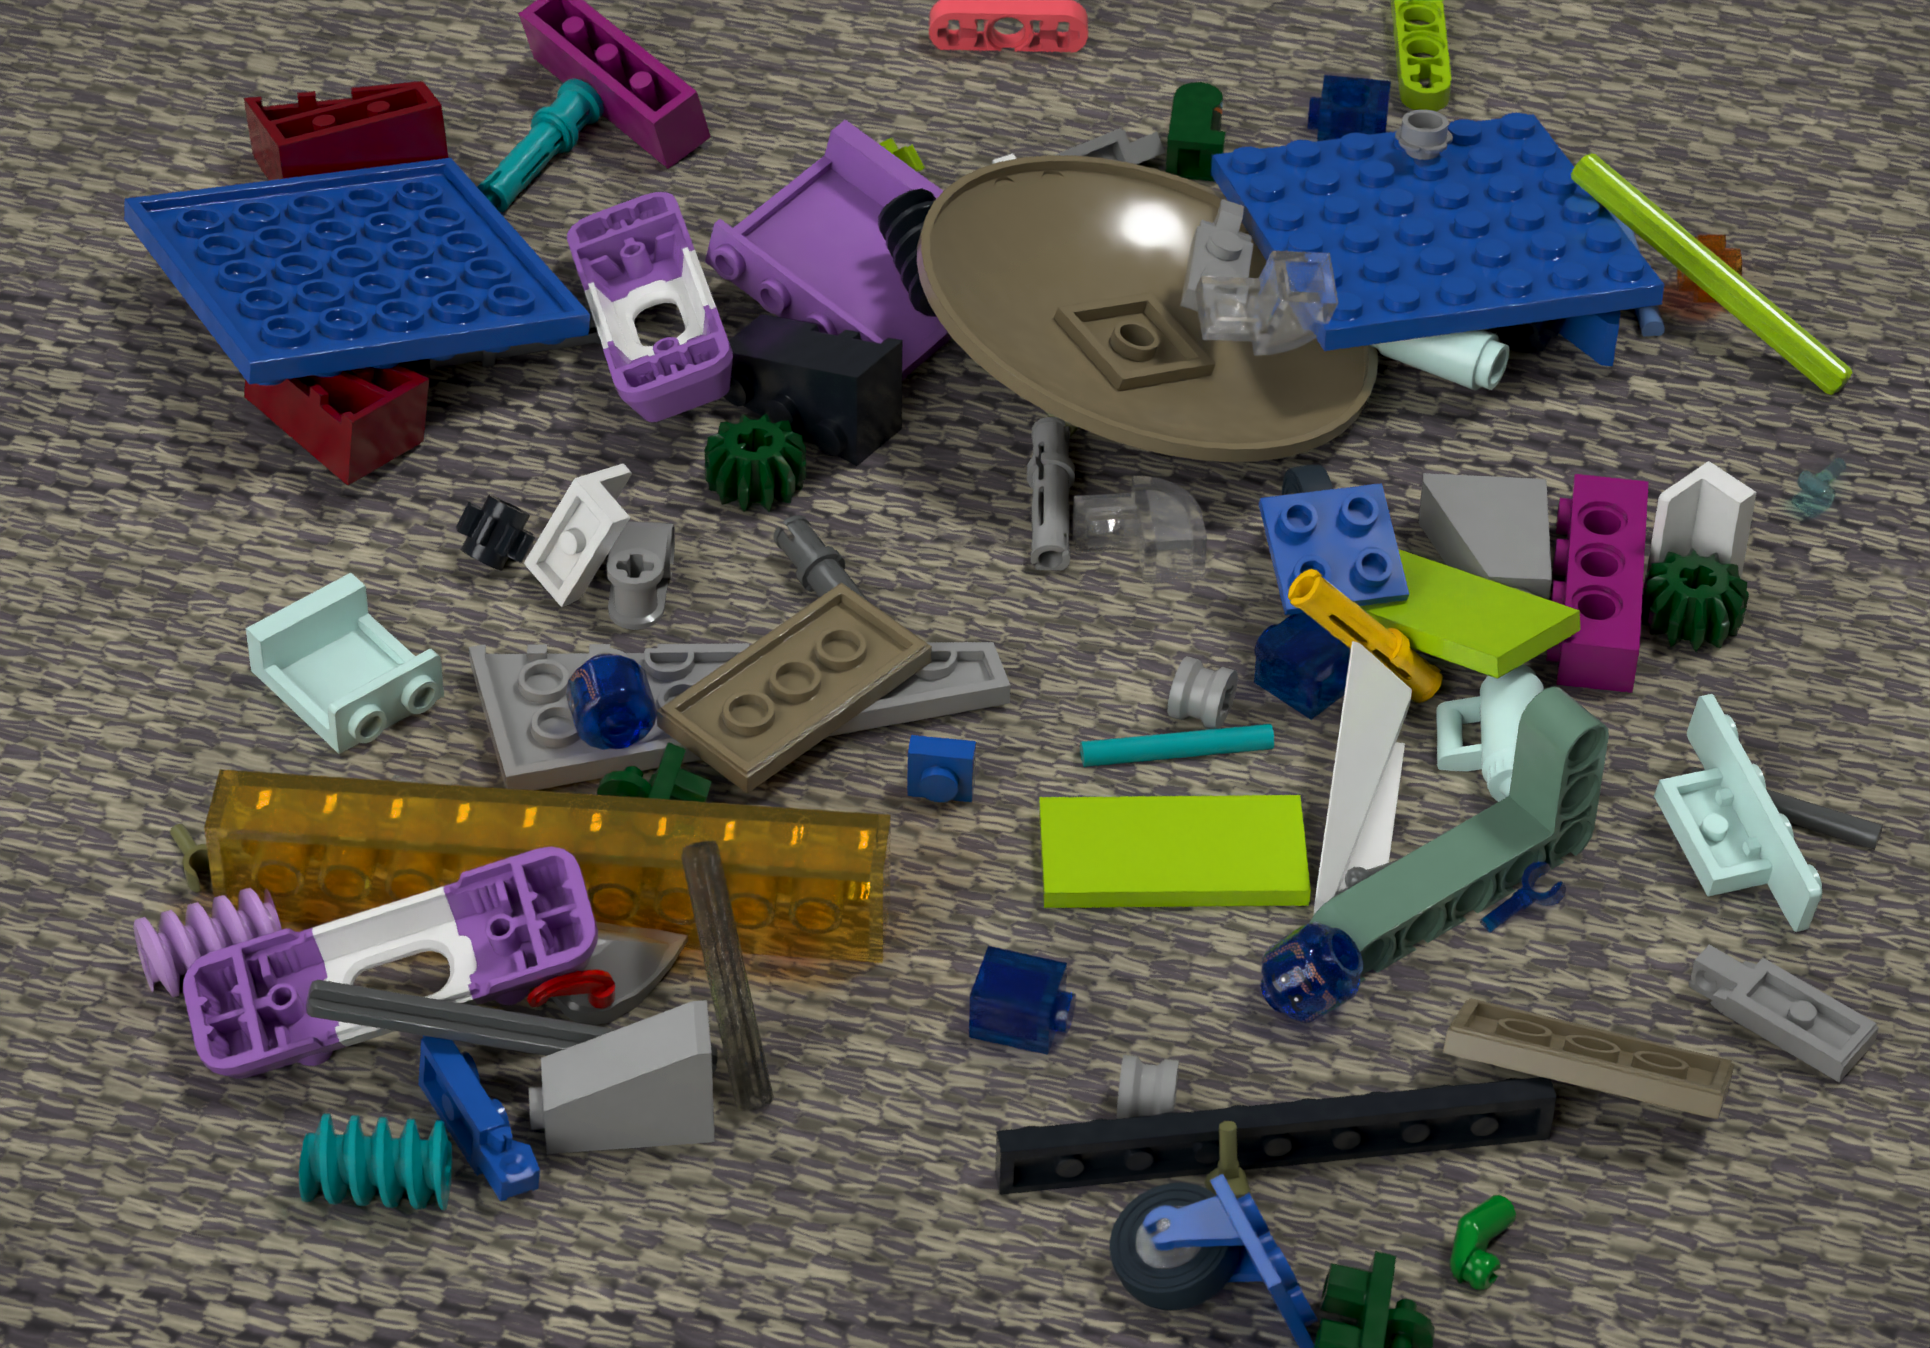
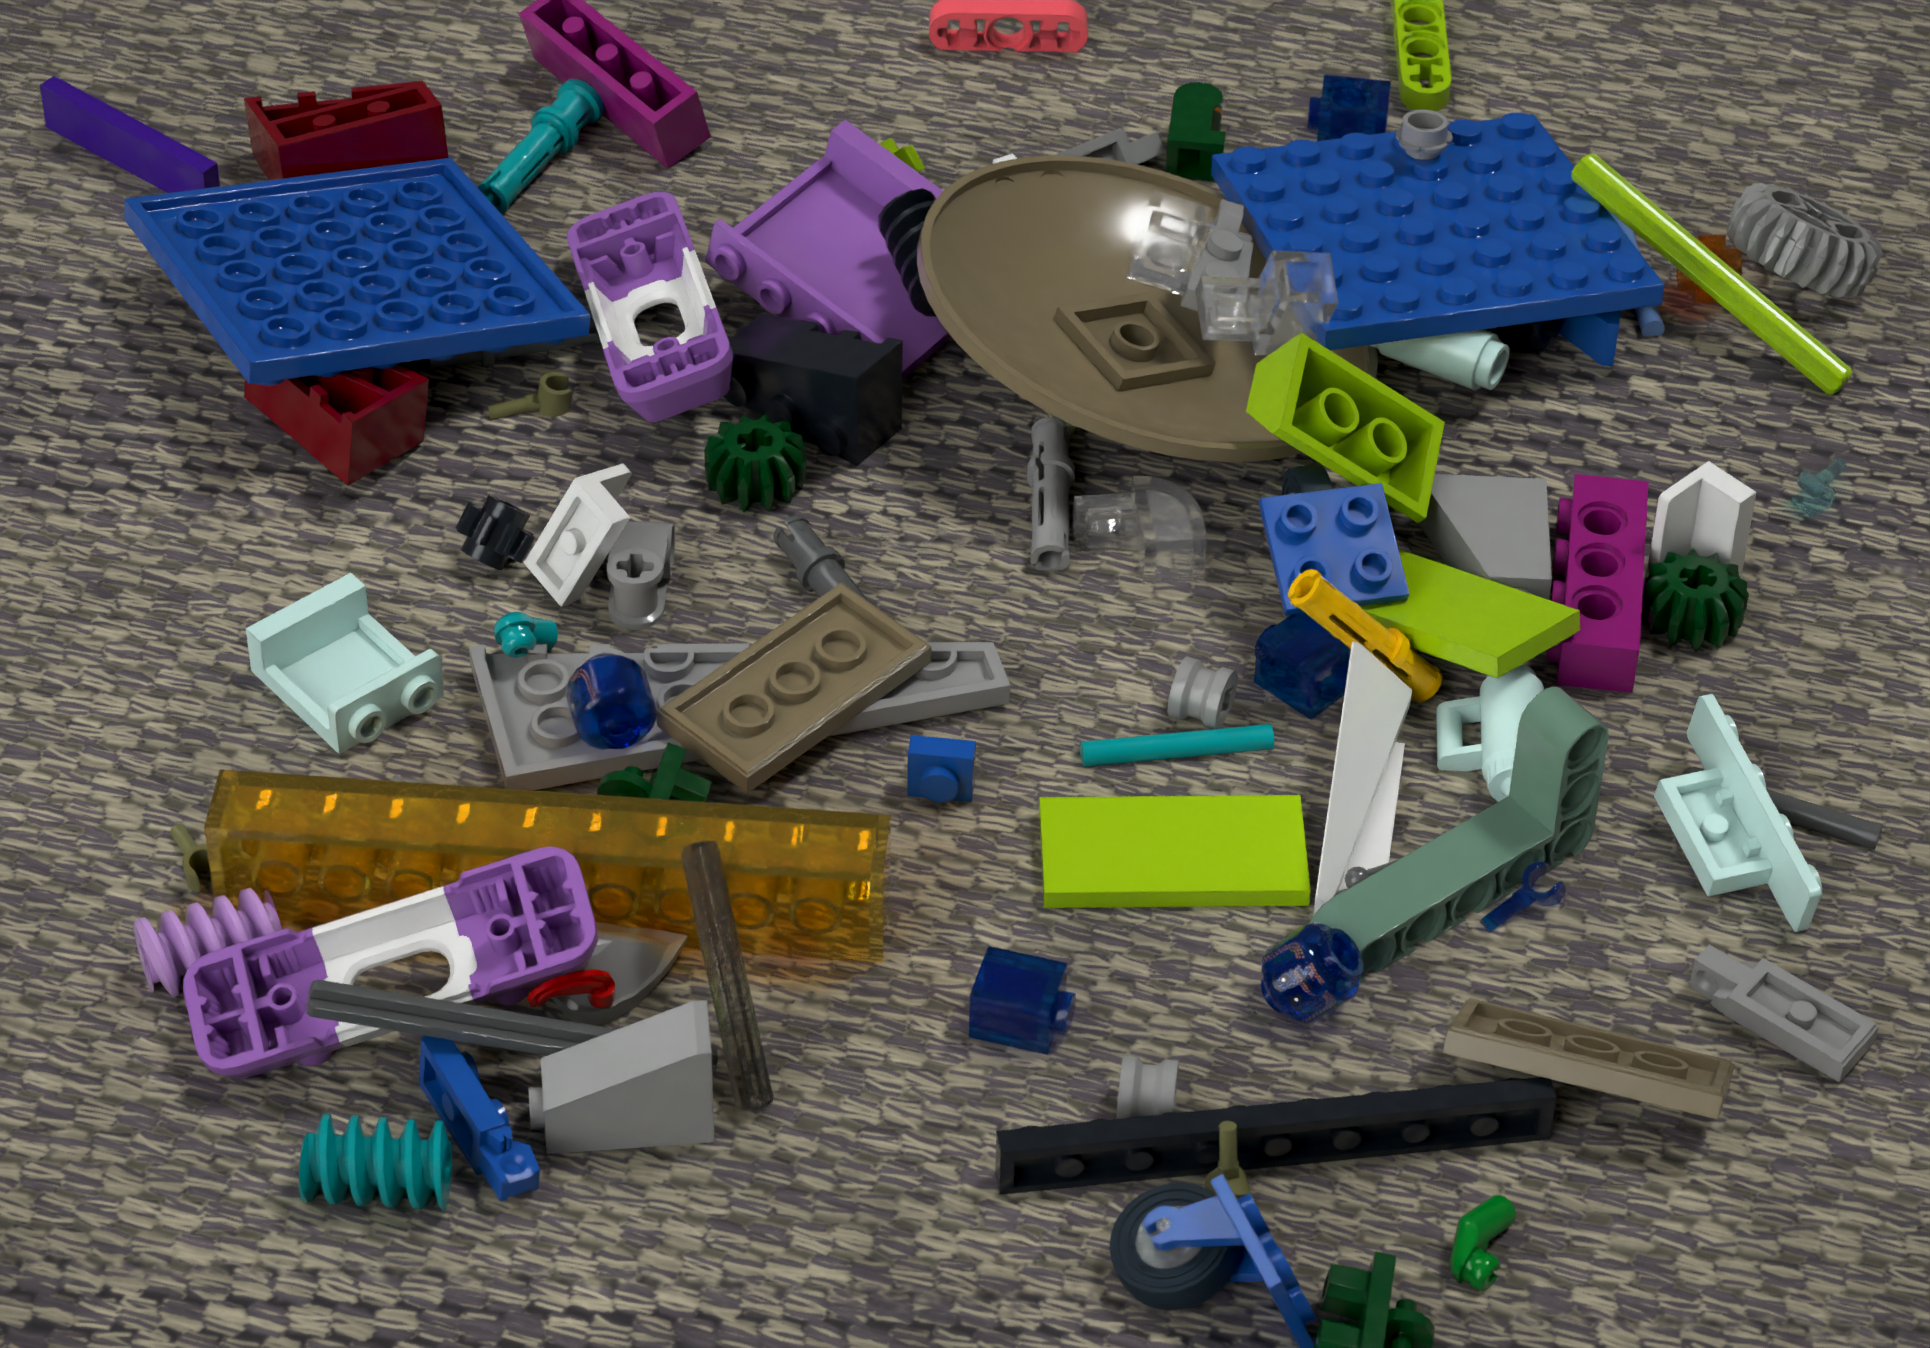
(125, 140): none -> dark purple tile
(521, 632): none -> teal arm
(551, 400): none -> olive hand
(1168, 243): none -> clear brick
(1348, 422): none -> lime slope
(1804, 240): none -> light grey gear

